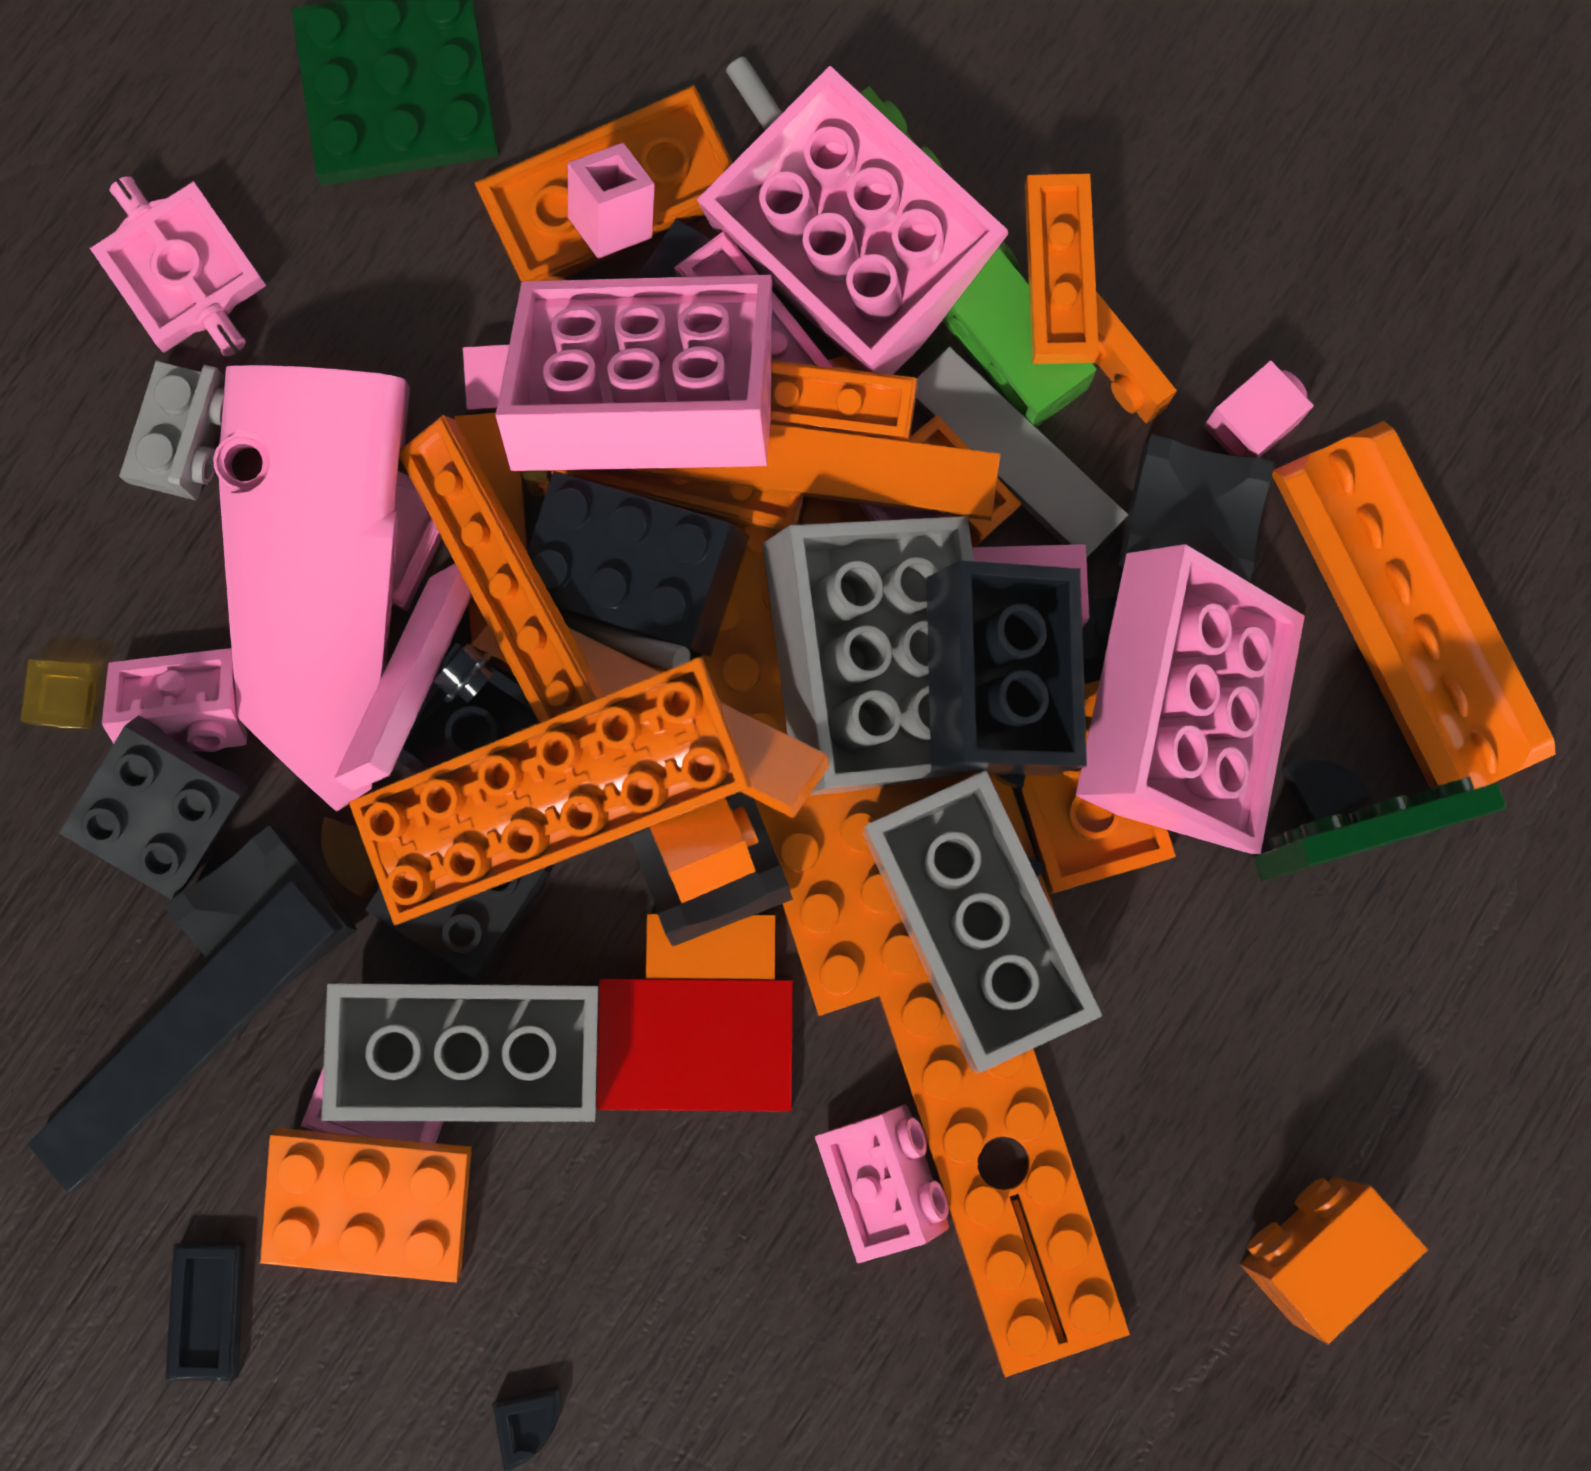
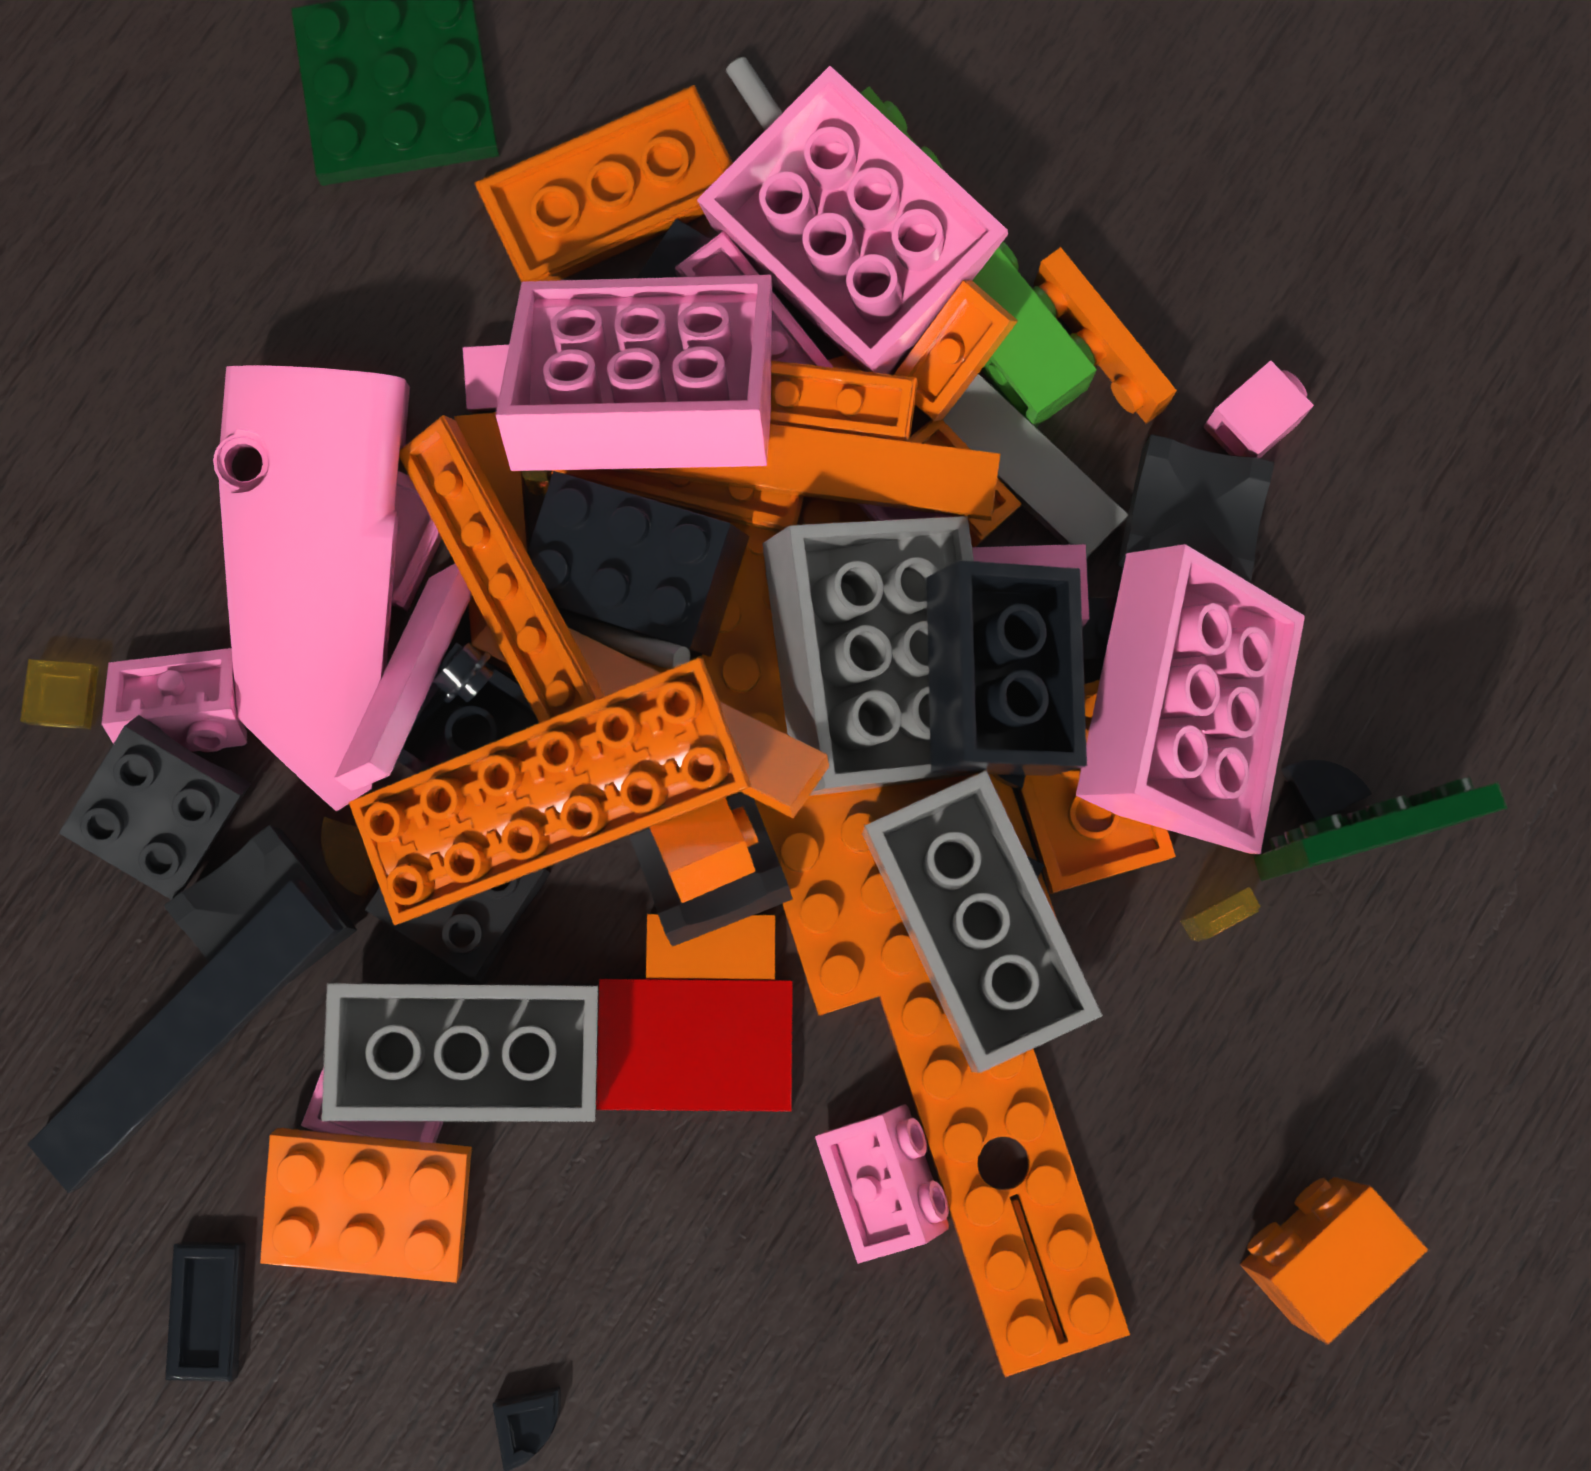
(176, 431): light grey bracket -> none
(177, 266): bright pink plate -> none
(610, 200): bright pink brick -> none
(956, 348): none -> orange plate
(1061, 269): orange plate -> none
(1221, 915): none -> clear yellow tile
(1414, 610): orange plate -> none

